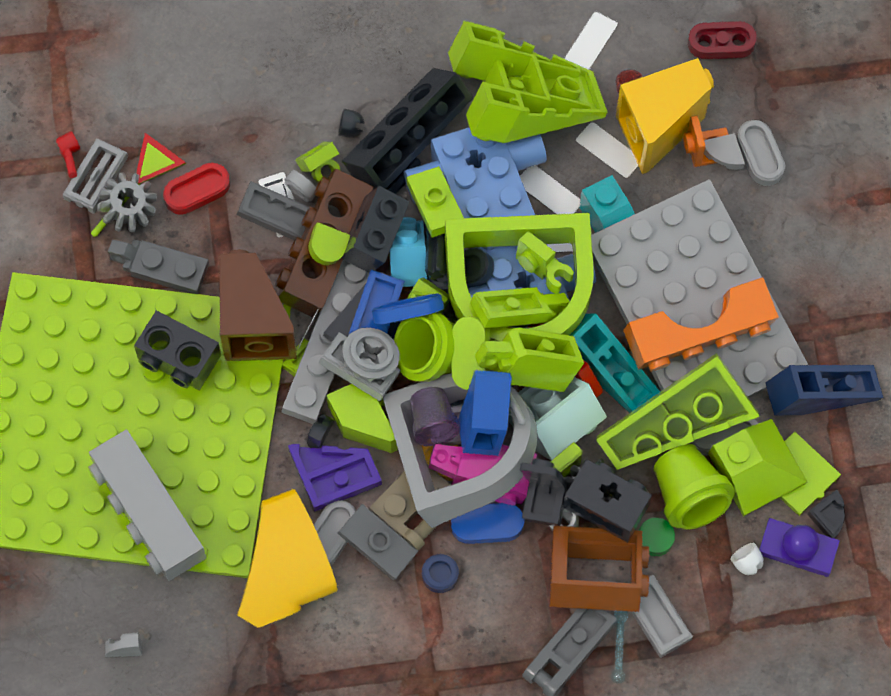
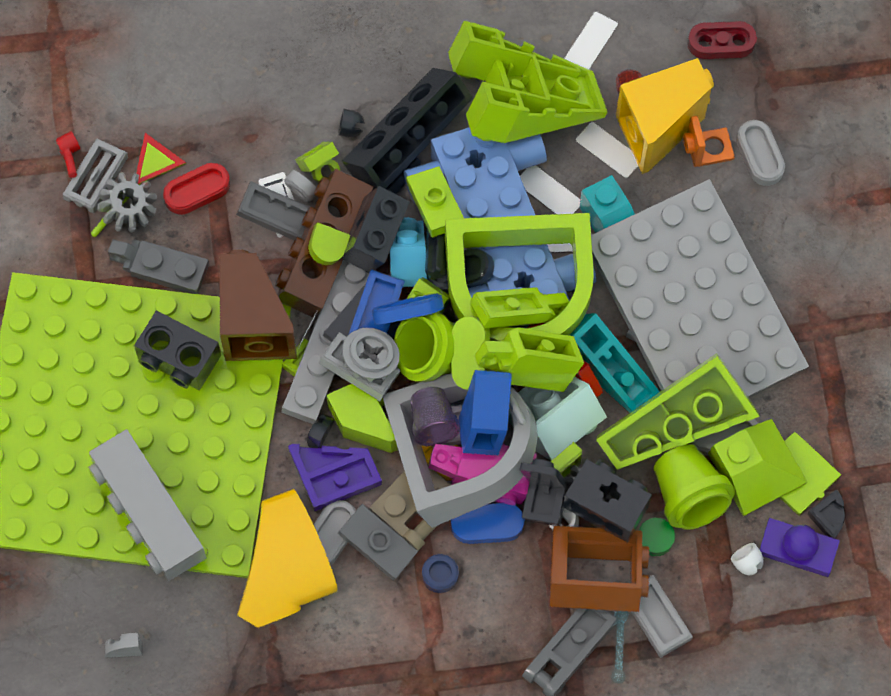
(540, 259): lime plate -> none
(658, 338): orange arch -> none
(725, 151): light grey tile -> none
(822, 388): dark blue slope -> none

